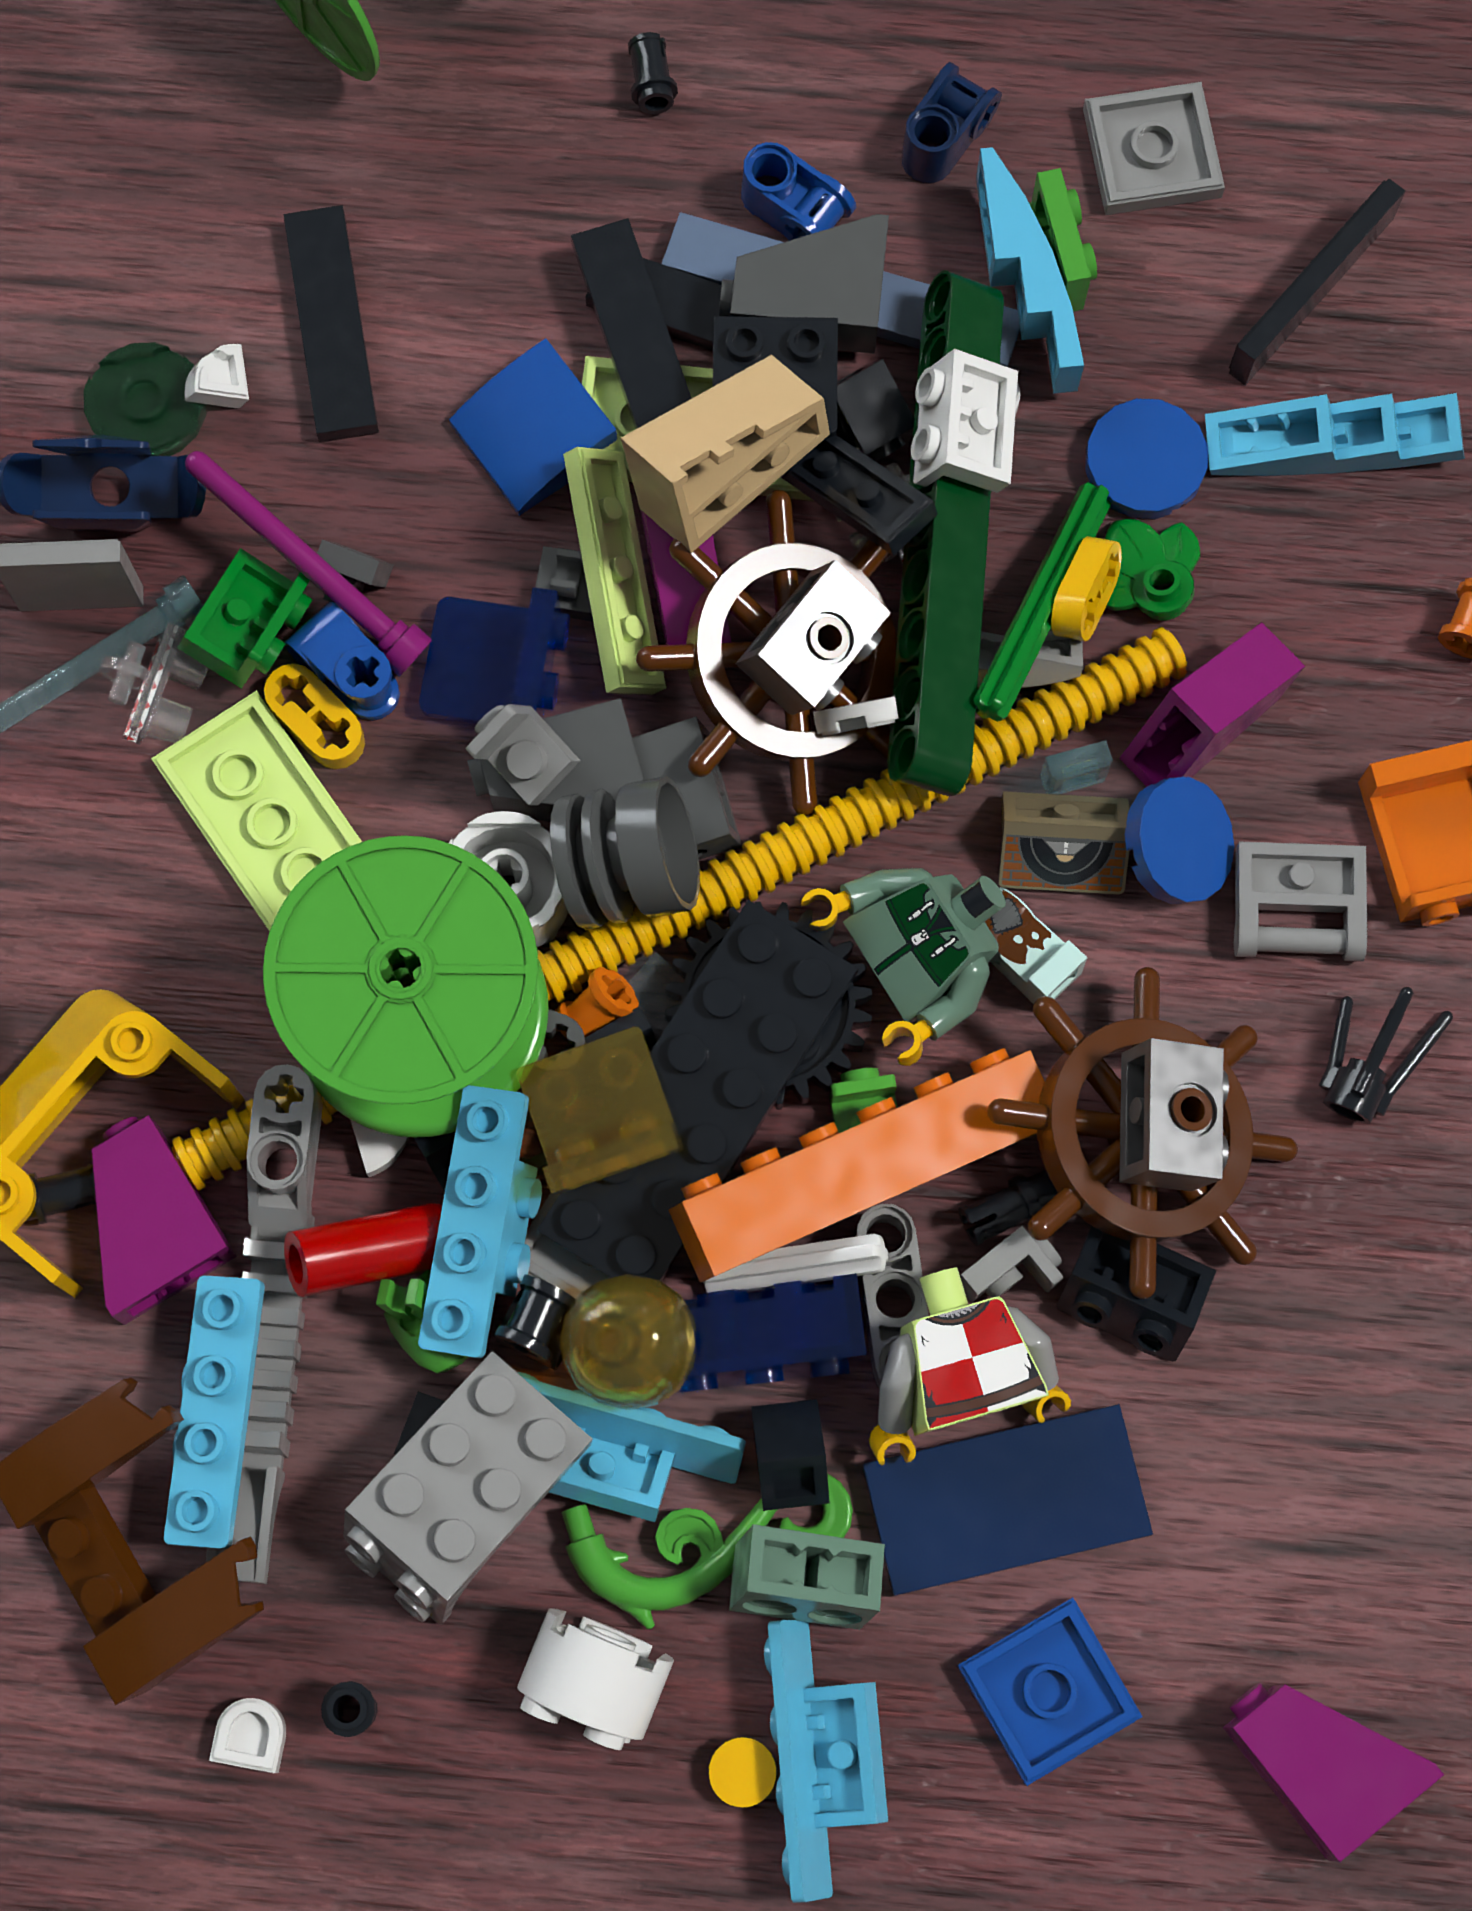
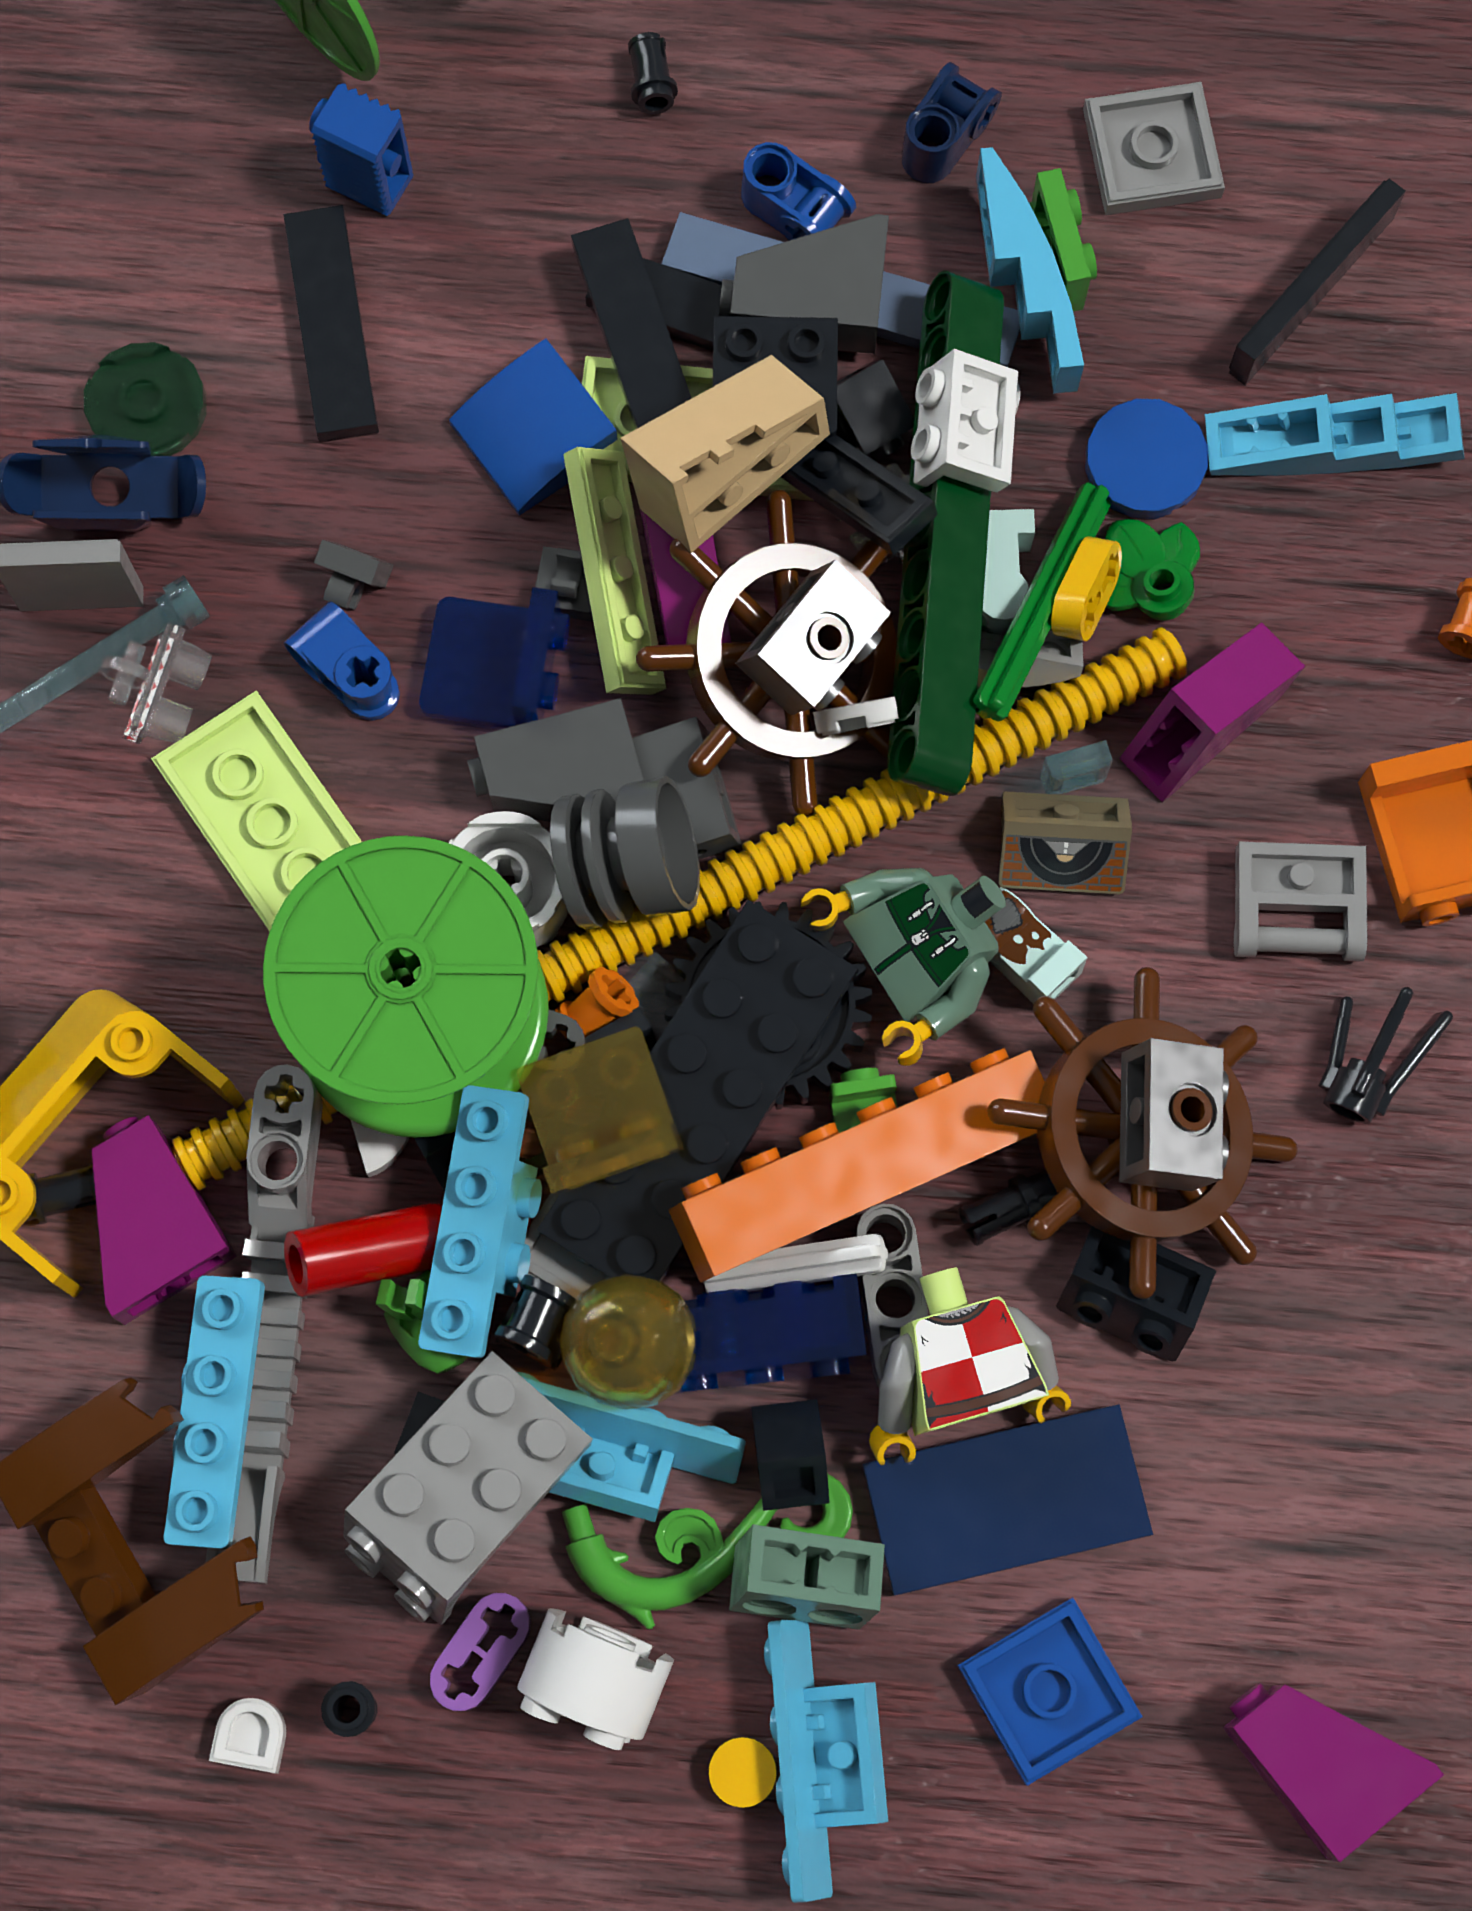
(219, 378): white tile -> none
(243, 617): green bracket -> none
(324, 706): yellow beam -> none
(361, 148): none -> blue brick
(396, 640): magenta piece -> none
(467, 1641): none -> medium lavender beam
(523, 750): light grey bracket -> none
(998, 1272): light grey bracket -> none
(1004, 585): none -> light aqua leg
(1180, 840): blue tile -> none

